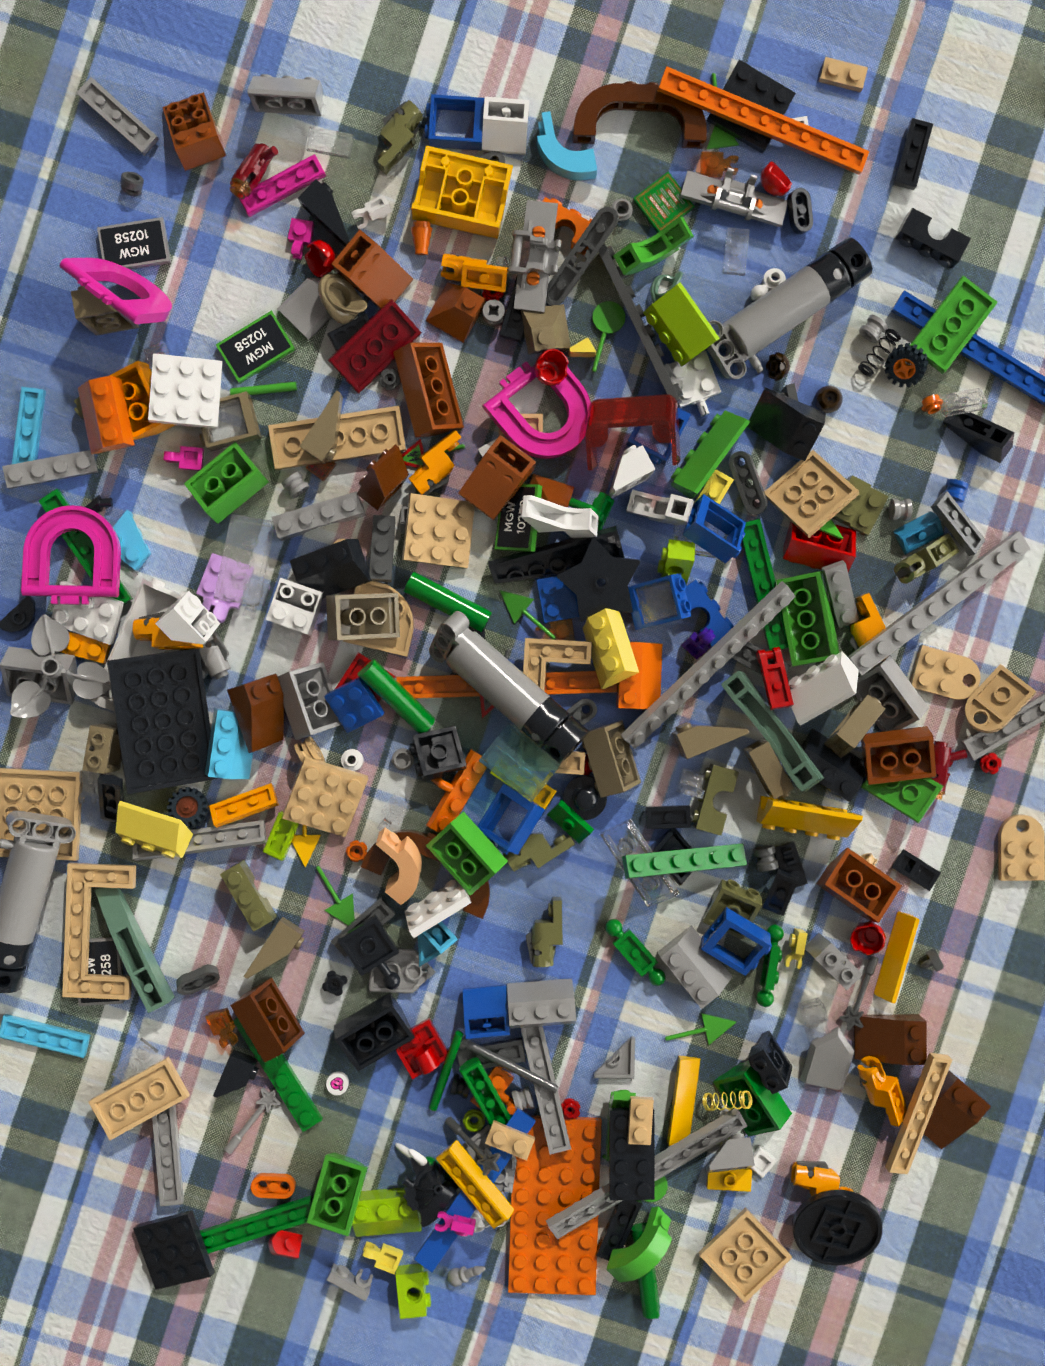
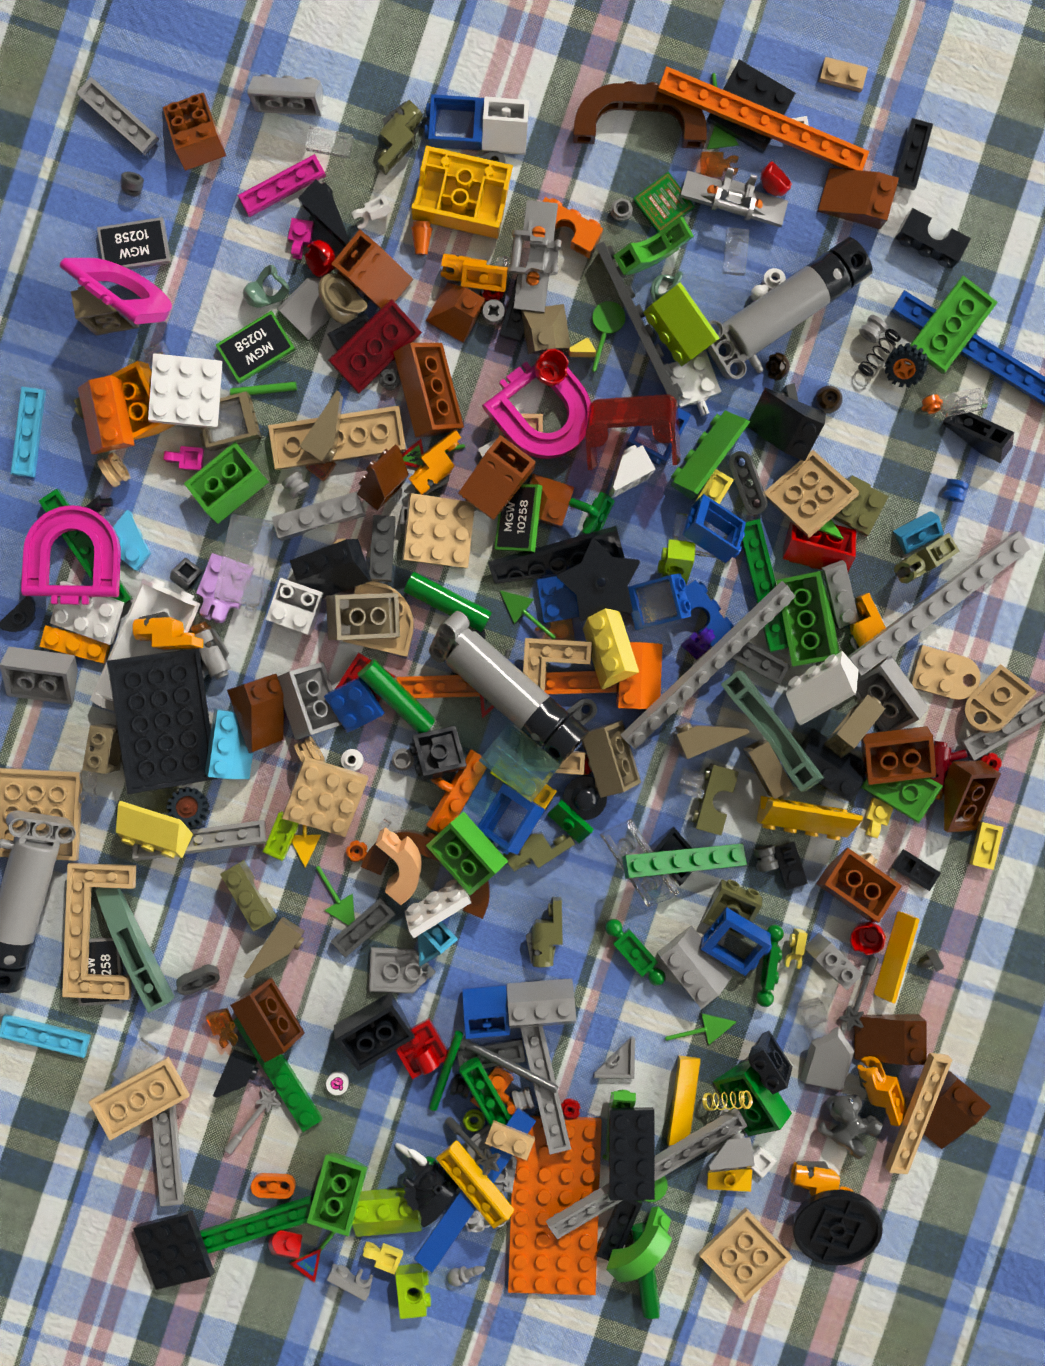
(50, 469): light grey plate -> none
(51, 637): light grey plant -> none
(110, 794): black plate -> none
(113, 469): none -> tan wheel
(185, 574): none -> black slope
(188, 621): white slope -> none
(243, 805): light orange plate -> none
(252, 170): dark red piece -> none
(255, 294): none -> sand green piece
(309, 1263): none -> piece
(334, 989): black plate -> none
(369, 947): black plate -> none
(457, 1223): dark pink plate -> none
(551, 517): white arch -> none
(563, 162): medium azure arch -> none
(593, 237): dark grey piece -> none
(640, 1120): tan plate -> none
(668, 817): black plate -> none
(670, 510): white arch -> none
(775, 679): red plate -> none
(780, 892): black plate -> none
(800, 212): black plate -> none
(846, 1110): none -> dark grey animal
(858, 196): none -> dark orange slope
(878, 814): none -> light yellow plate
(900, 509): light grey wheel -> none
(958, 523): dark grey plate -> none
(967, 794): none -> reddish brown slope
(986, 845): none -> light yellow plate
(1021, 853): tan plate -> none

